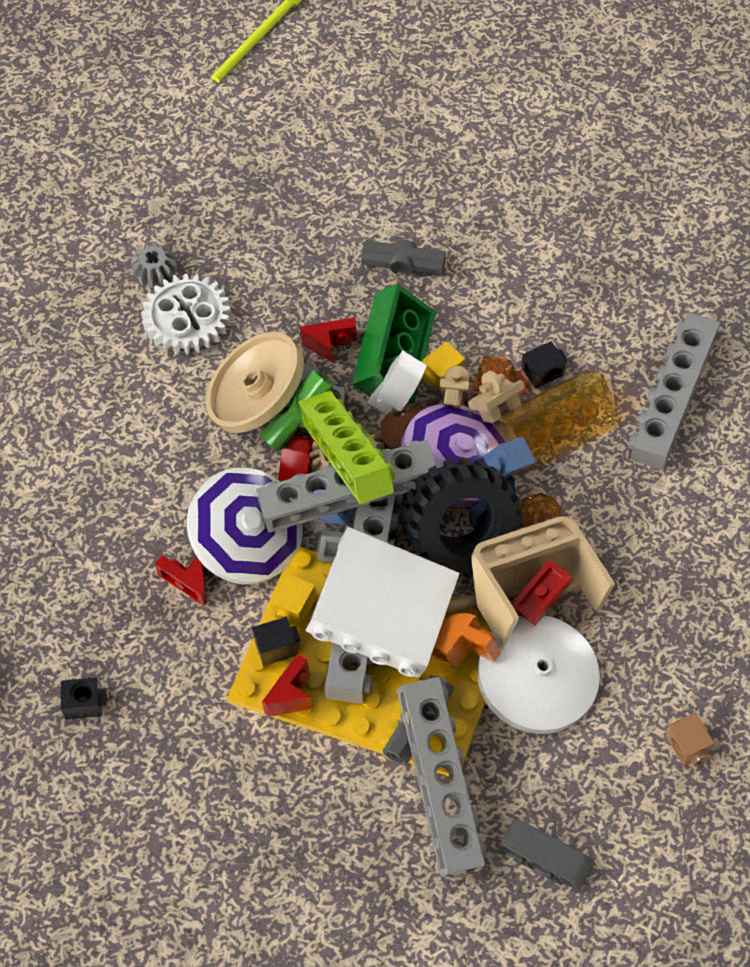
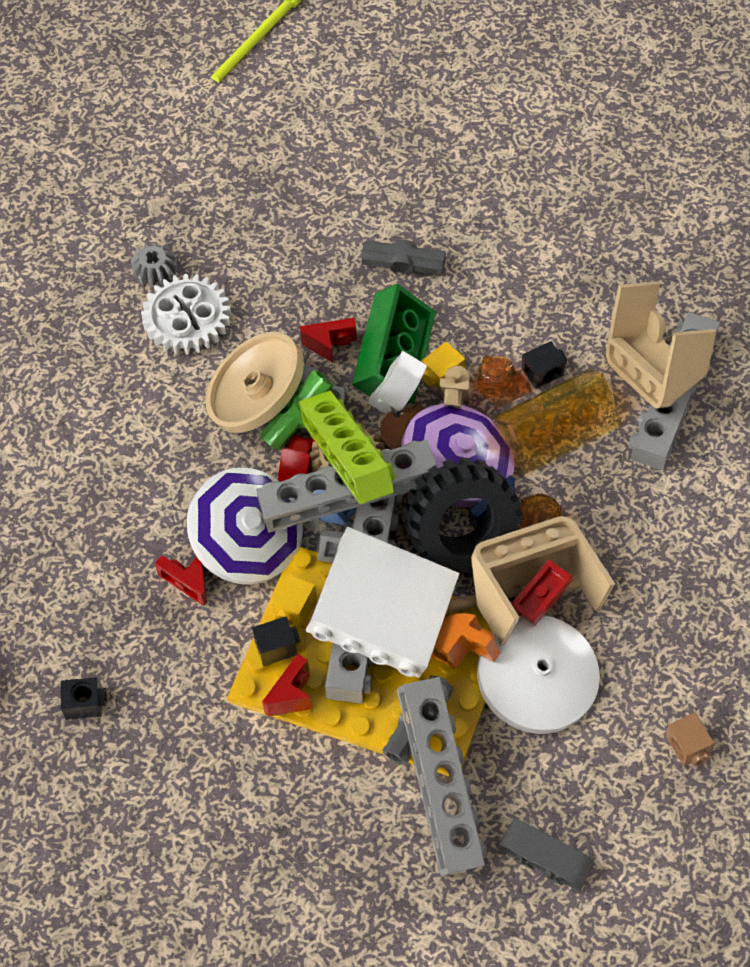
(496, 391): tan hips -> none
(510, 457): medium blue brick -> none
(644, 359): none -> tan windscreen

